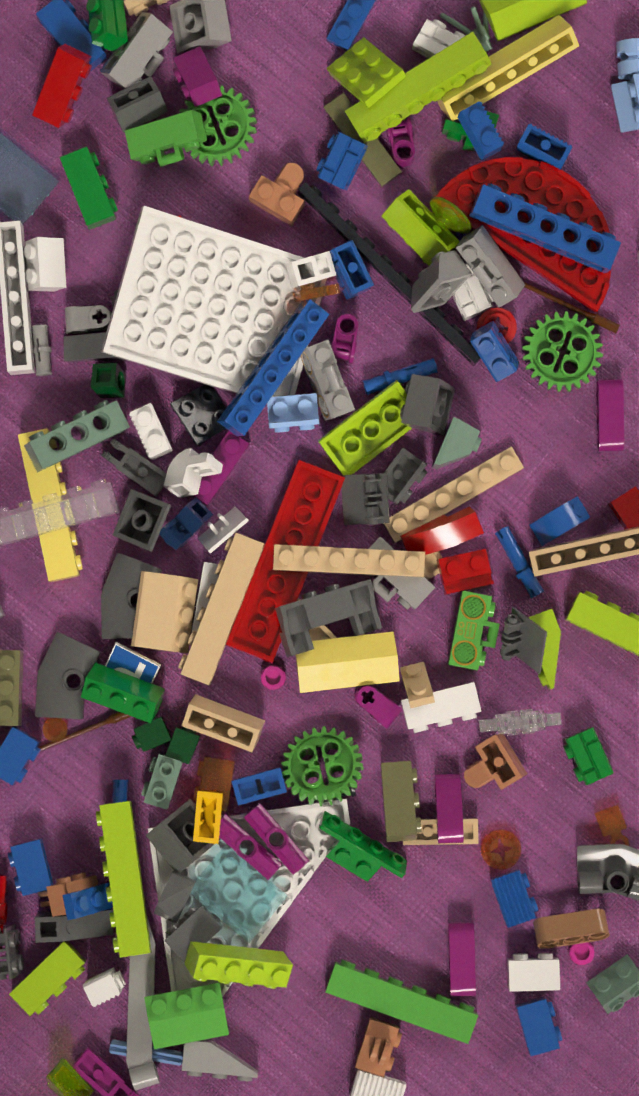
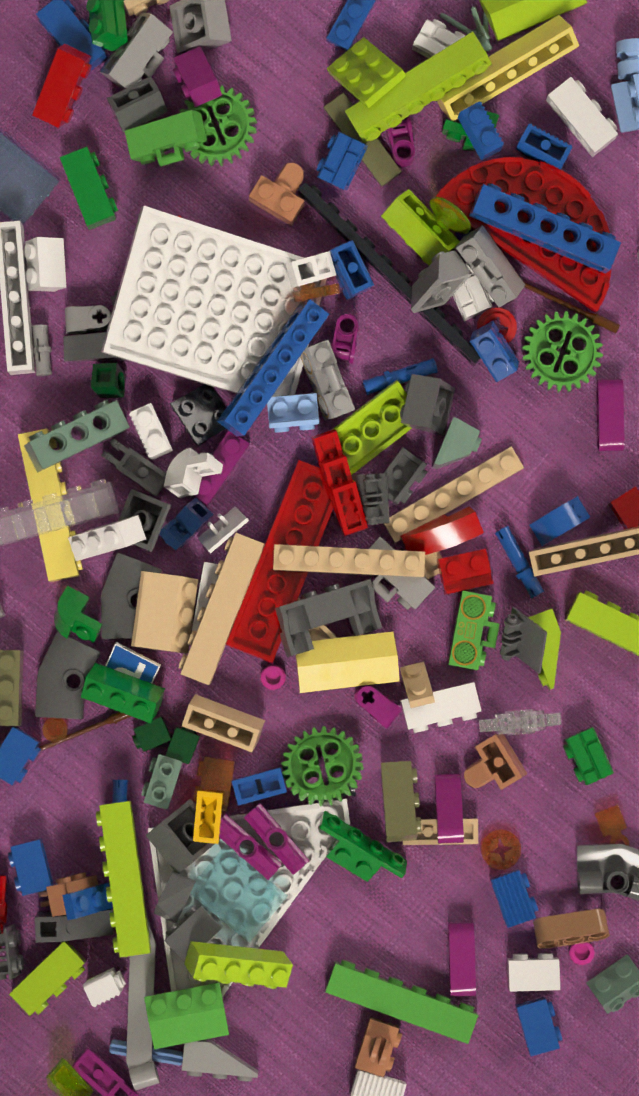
(70, 616): none -> green brick
(107, 538): none -> white brick
(339, 482): none -> red slope
(582, 116): none -> white brick

